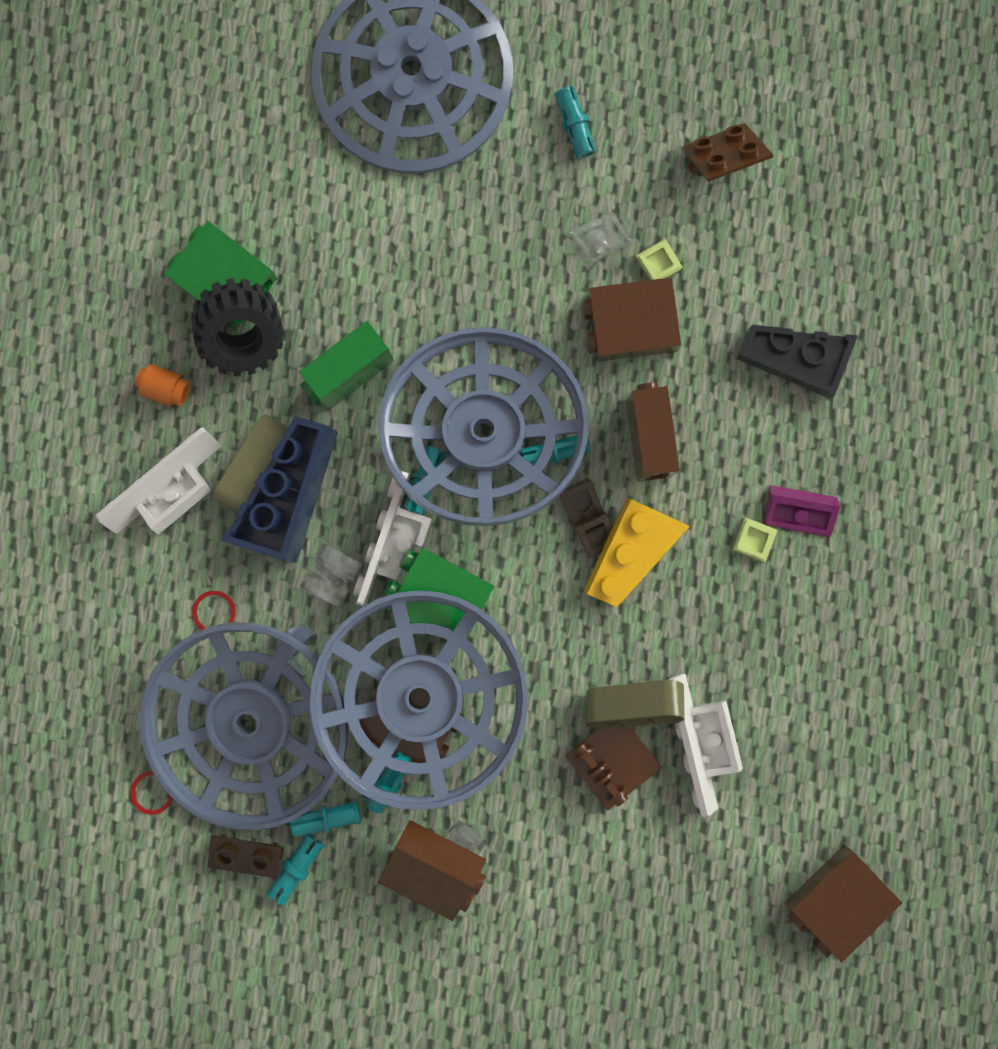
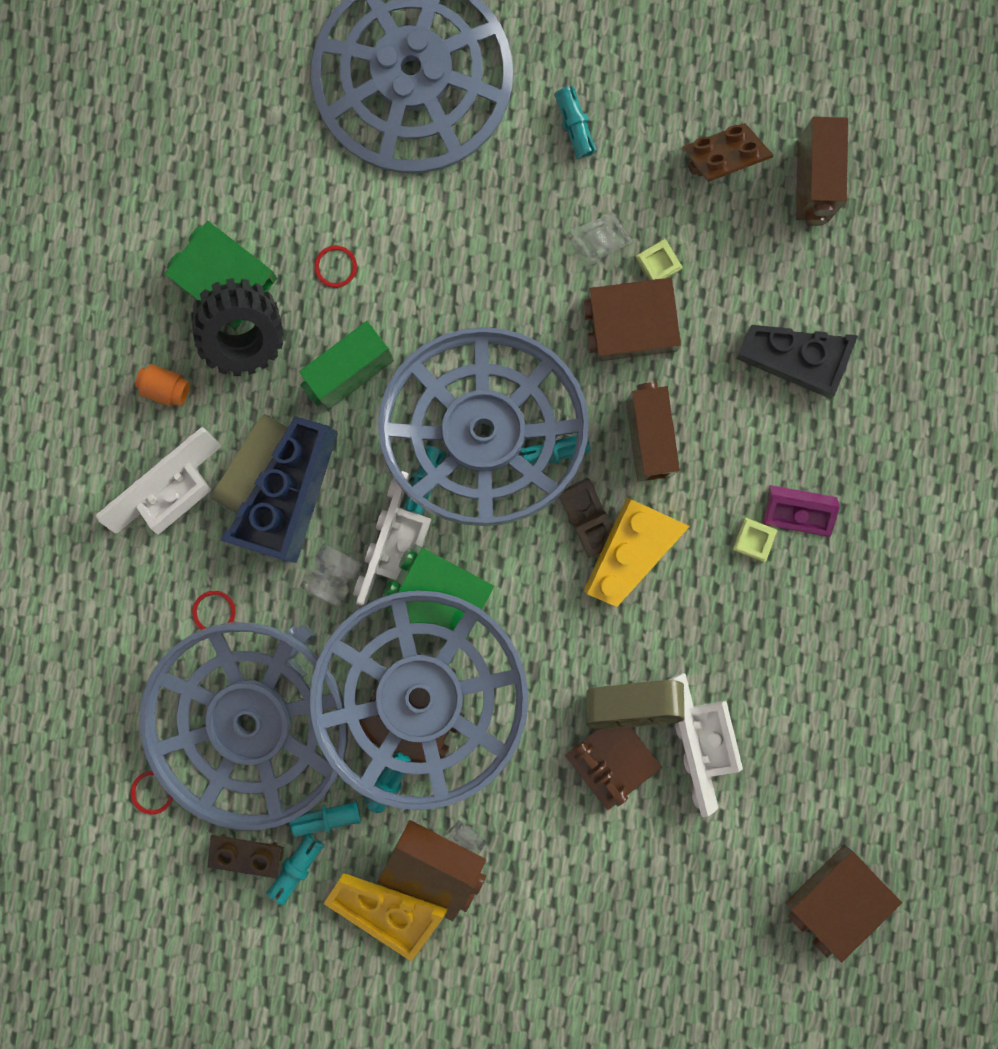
(331, 248): none -> red piece
(387, 915): none -> yellow wing
(822, 169): none -> reddish brown brick

